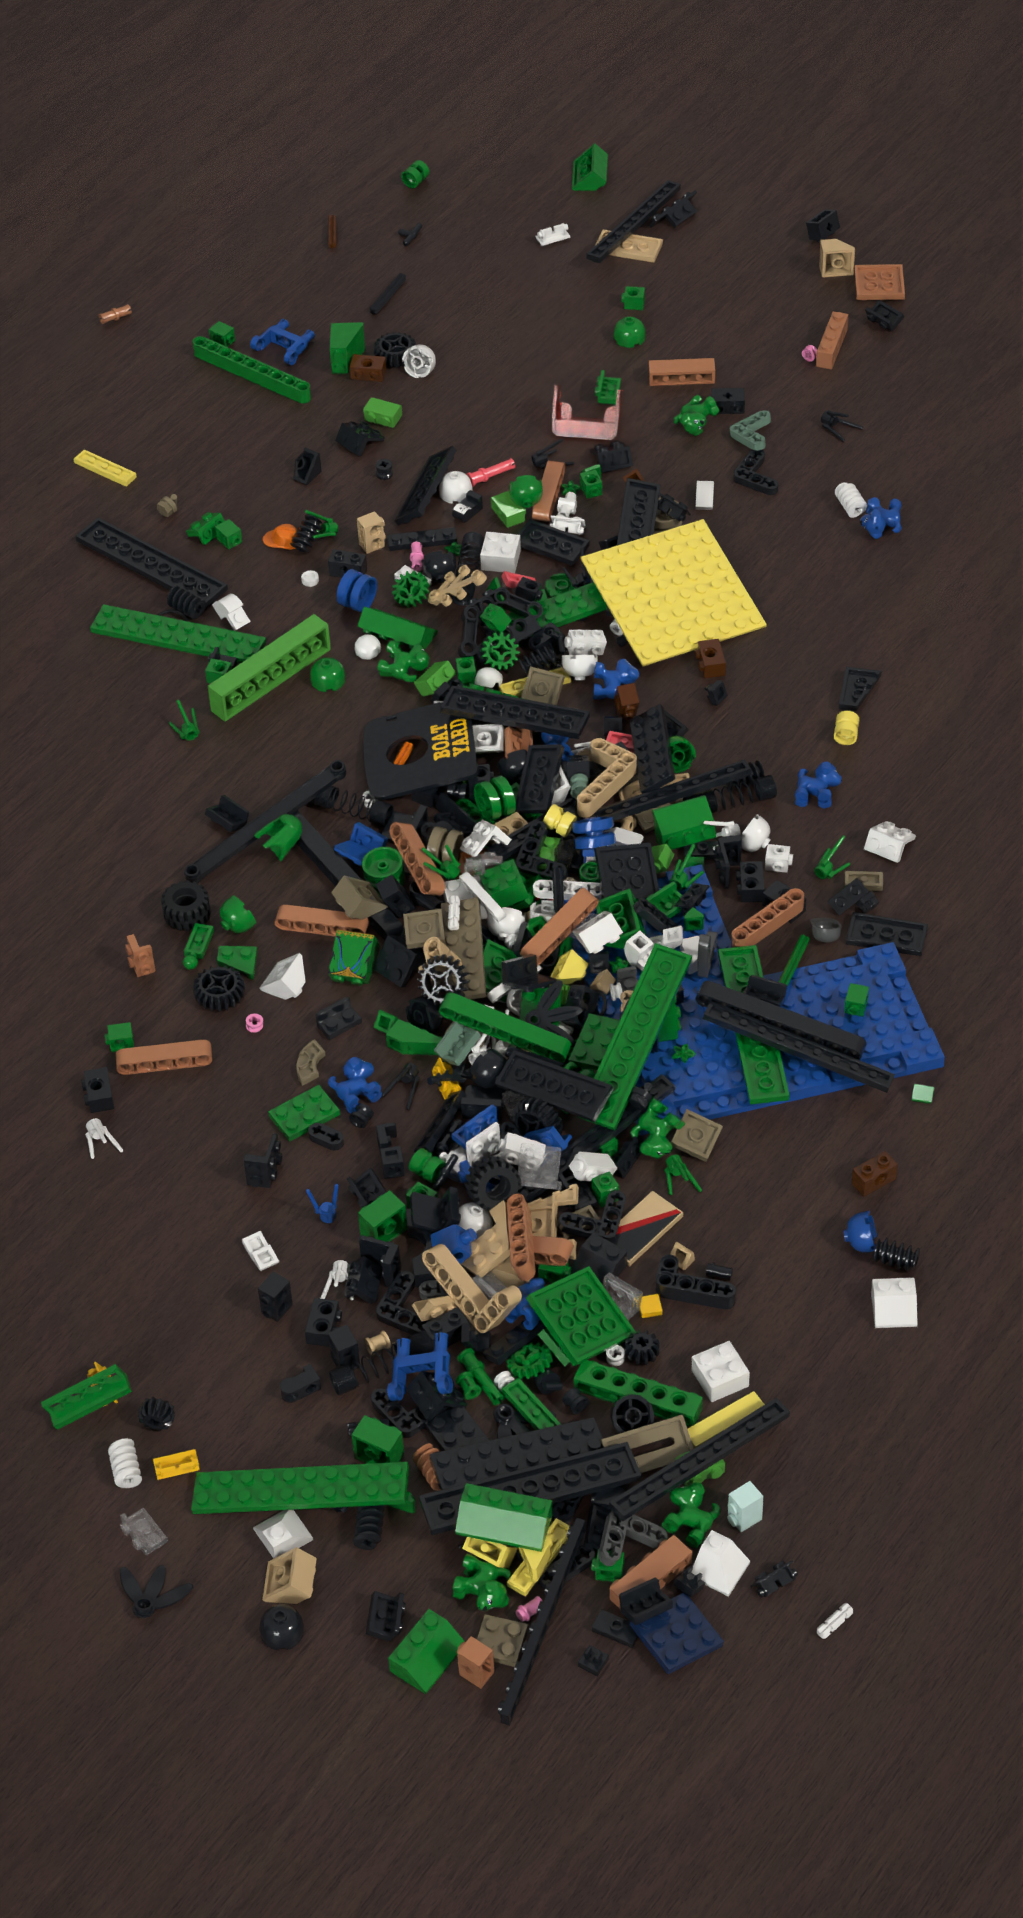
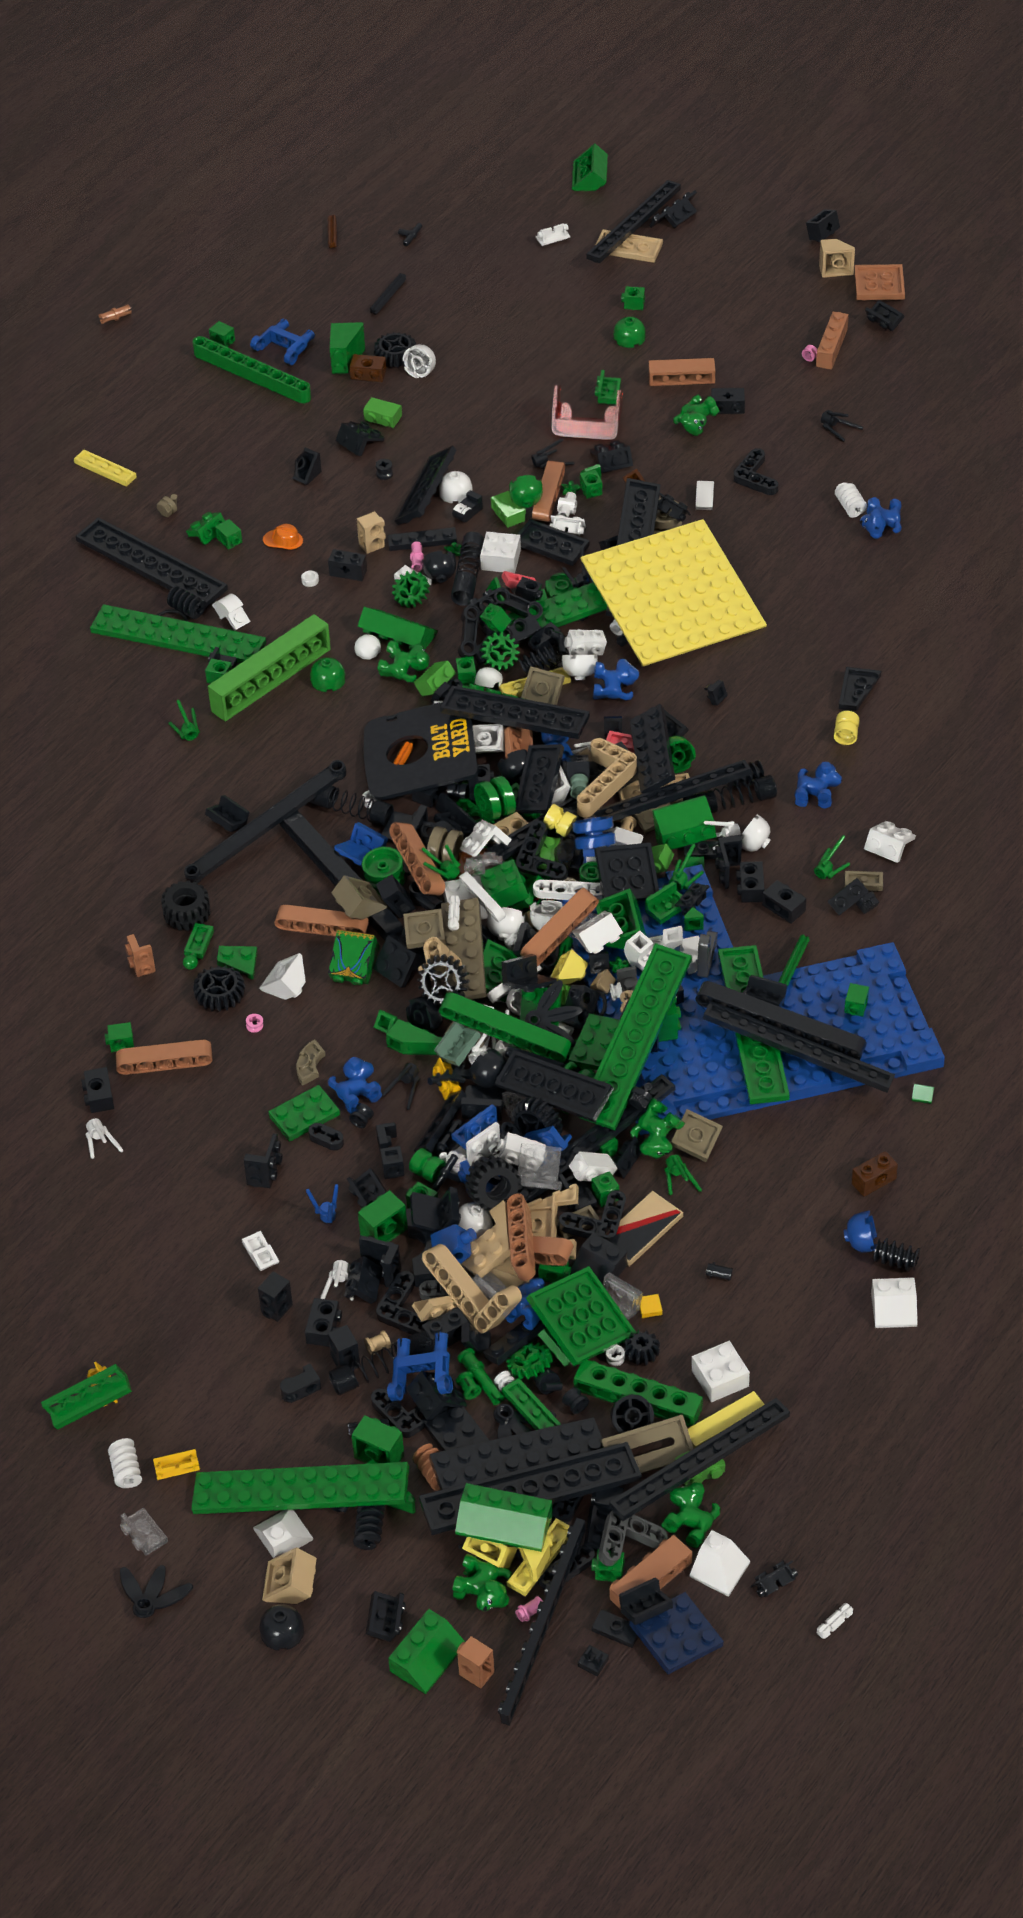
(156, 1414): black gear -> none
(235, 916): green cylinder -> none
(284, 834): green hair -> none
(305, 533): black piece -> none
(329, 527): green plant -> none
(337, 1018): black bracket -> none
(356, 590): blue wheel -> none
(415, 174): green wheel -> none
(440, 595): tan plant -> none
(483, 474): coral pin -> none
(504, 1638): dark tan plate -> none
(535, 924): green slope -> none
(558, 891): black axle -> none
(626, 701): reddish brown brick -> none
(653, 915): black beam -> none
(683, 1052): green plant -> none
(683, 1254): tan slope -> none
(689, 1583): black tile -> none
(699, 1289): black beam -> none
(710, 658): reddish brown brick -> none
(745, 430): sand green beam -> none
(745, 1506): light aqua brick -> none
(768, 919): nougat beam -> none
(778, 858): white brick -> none
(825, 929): dark grey cap -> none
(874, 930): black tile -> none

